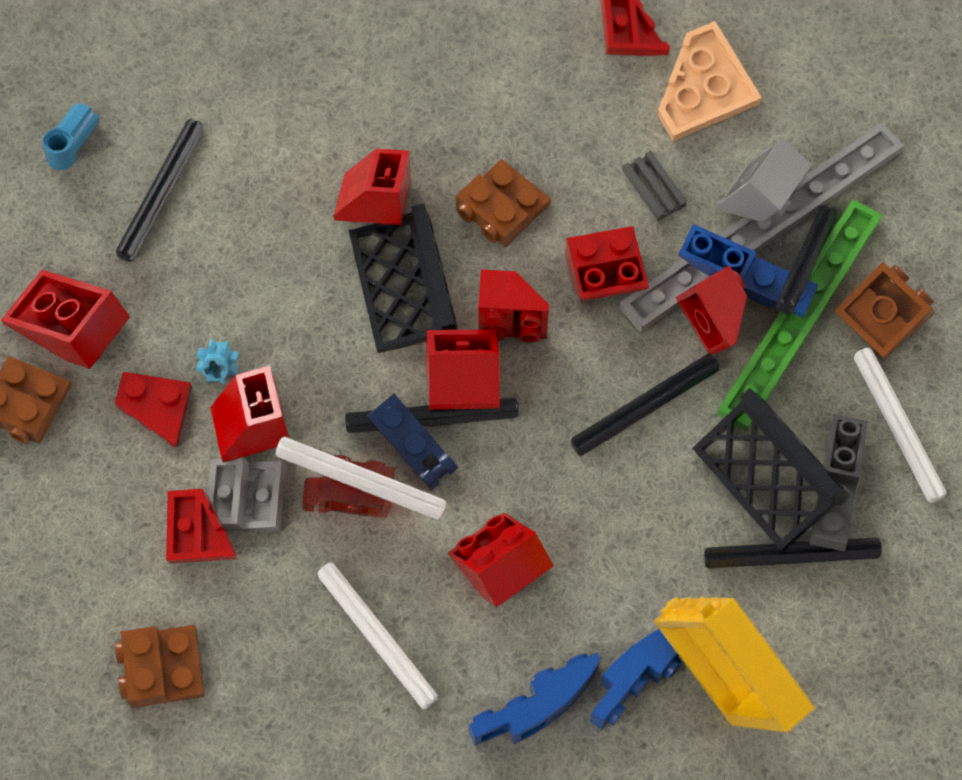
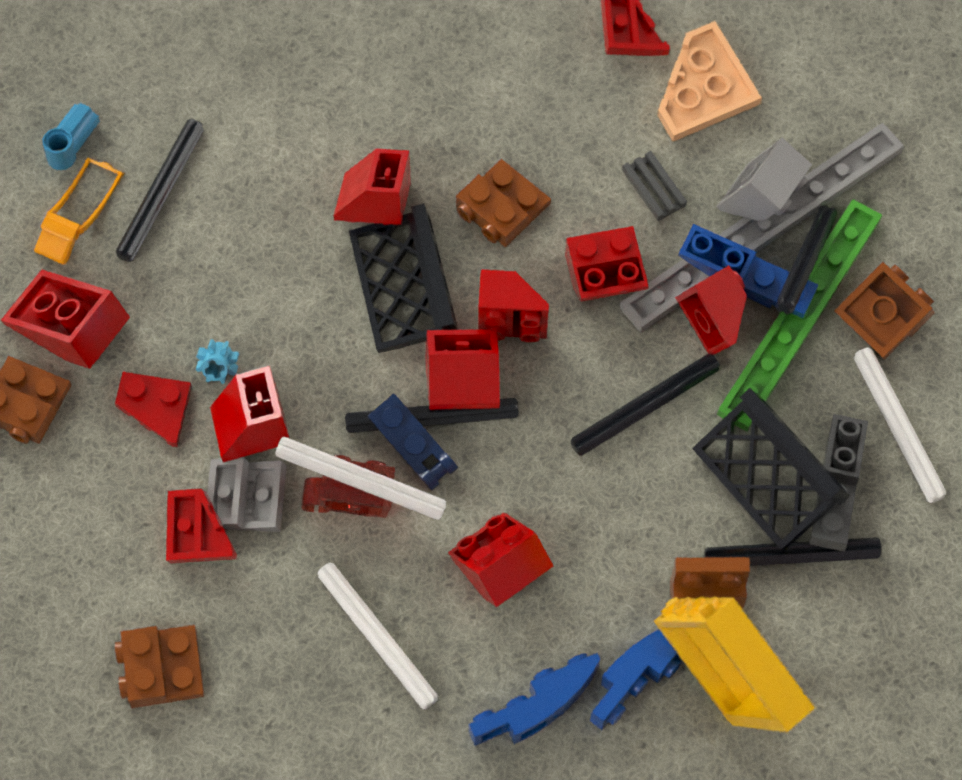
(60, 233): none -> light orange piece
(710, 578): none -> dark orange plate

